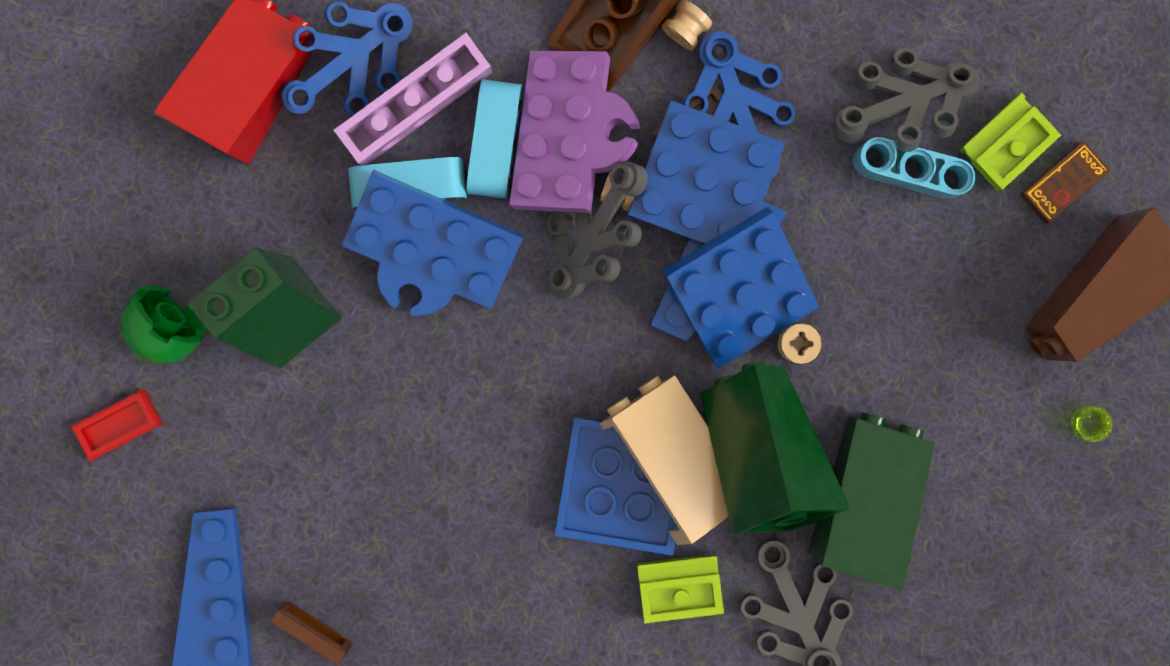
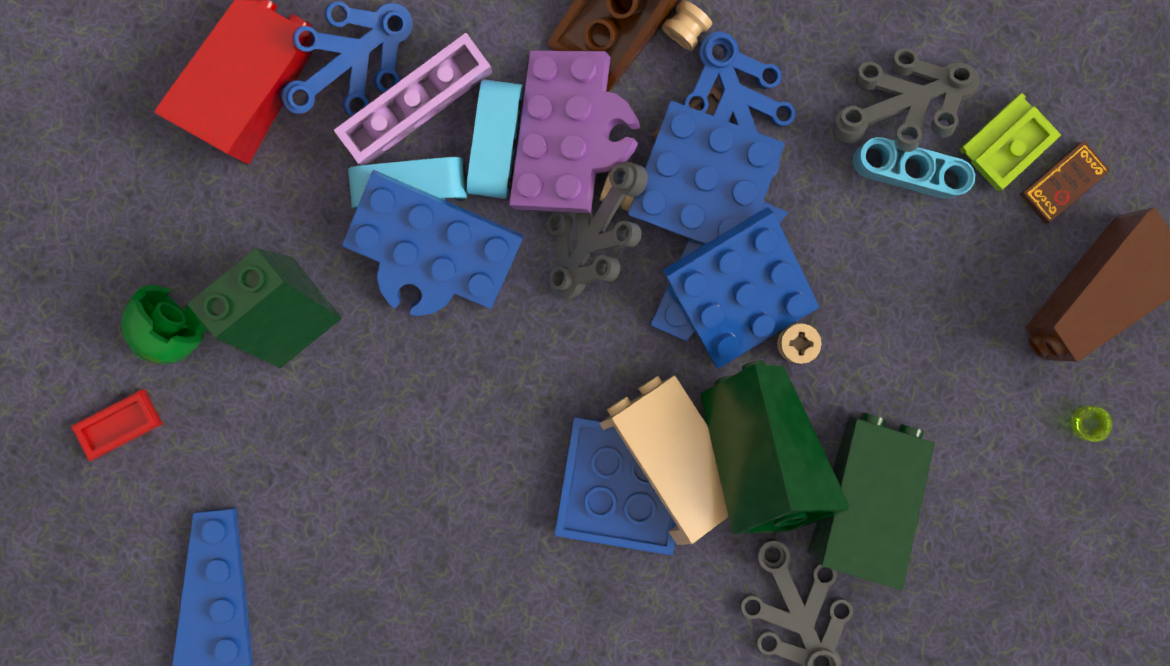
(312, 632): reddish brown tile -> none
(680, 588): lime plate -> none

